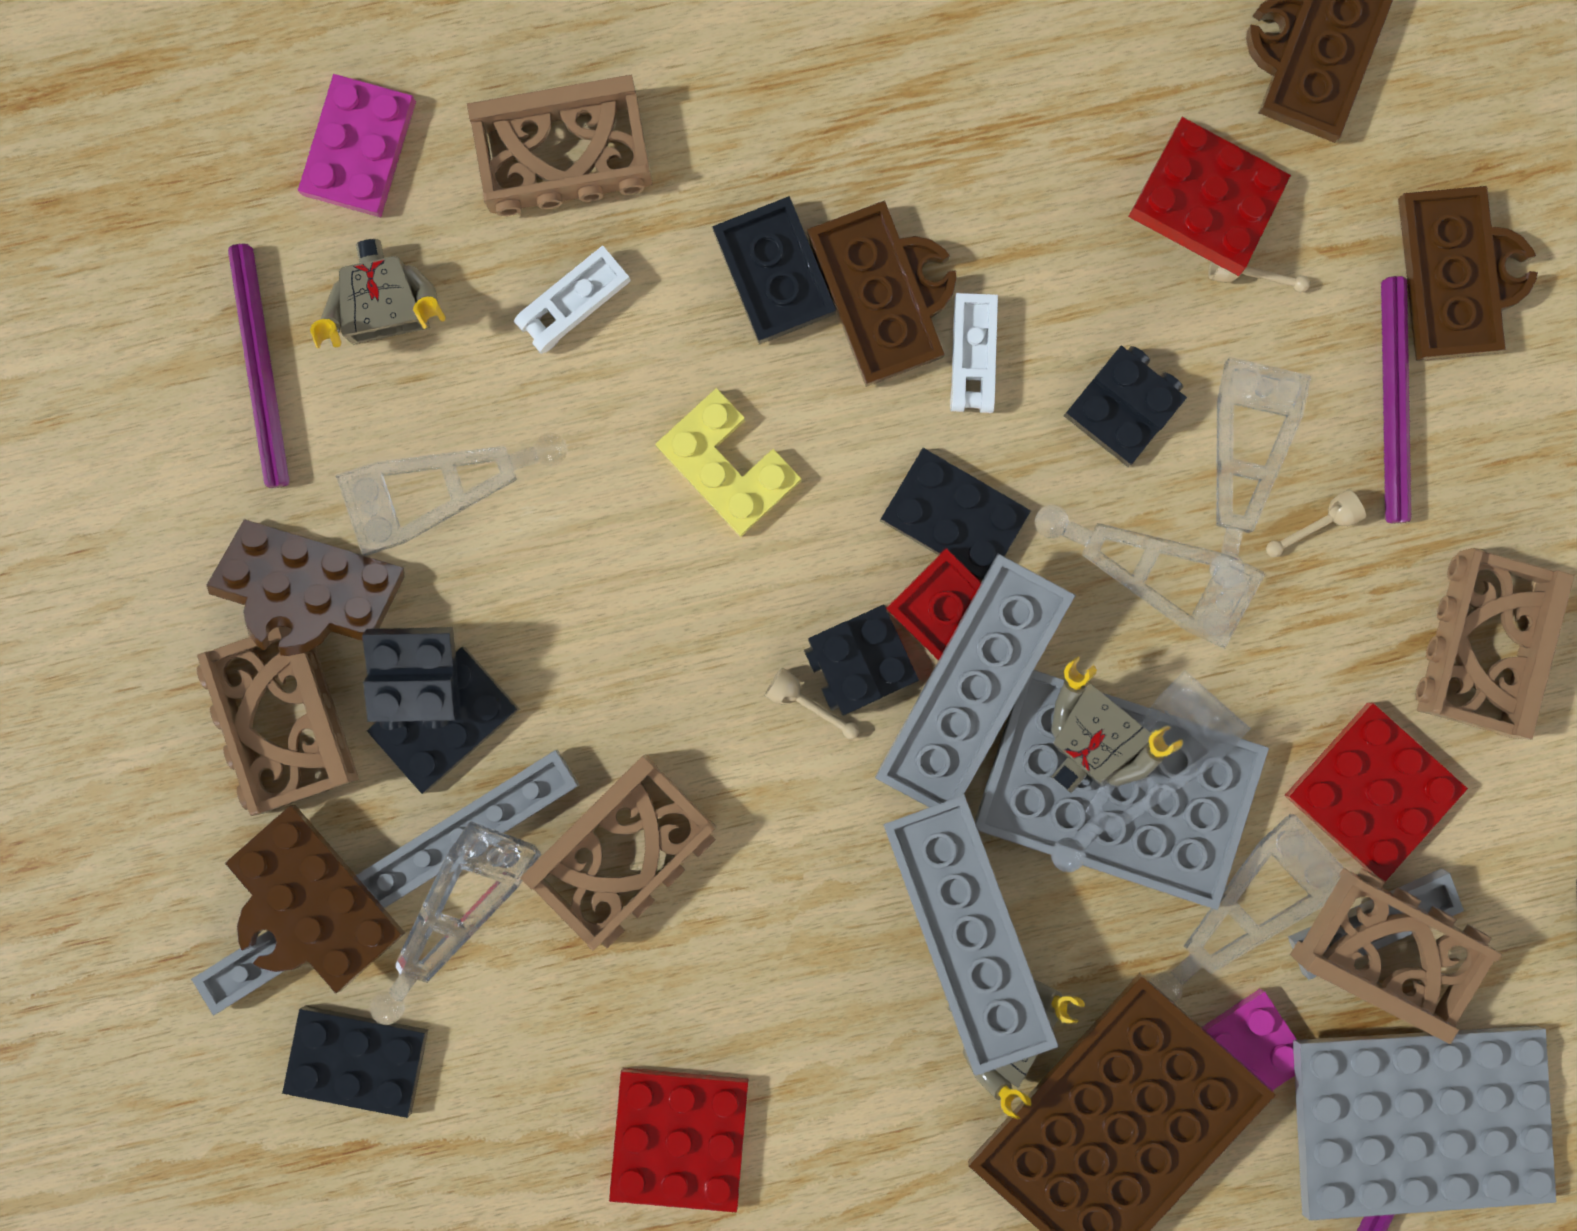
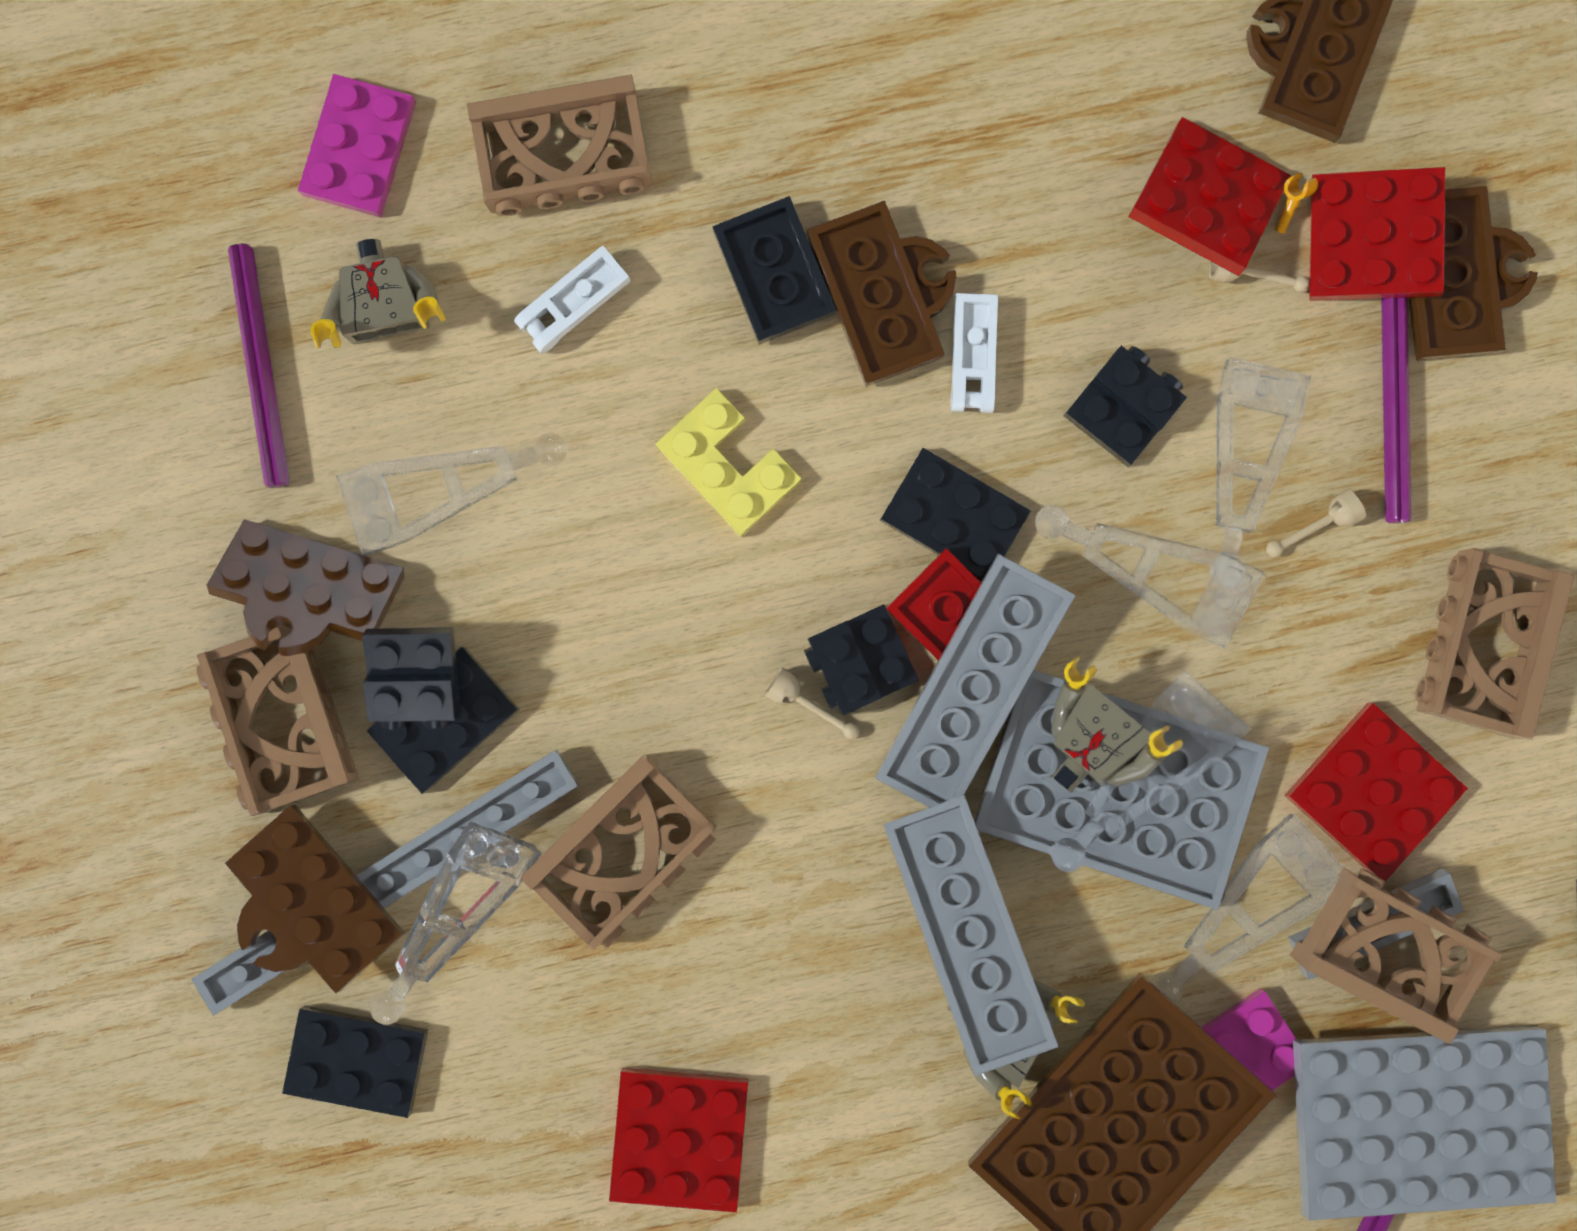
(1294, 196): none -> light orange hand
(1378, 234): none -> red plate

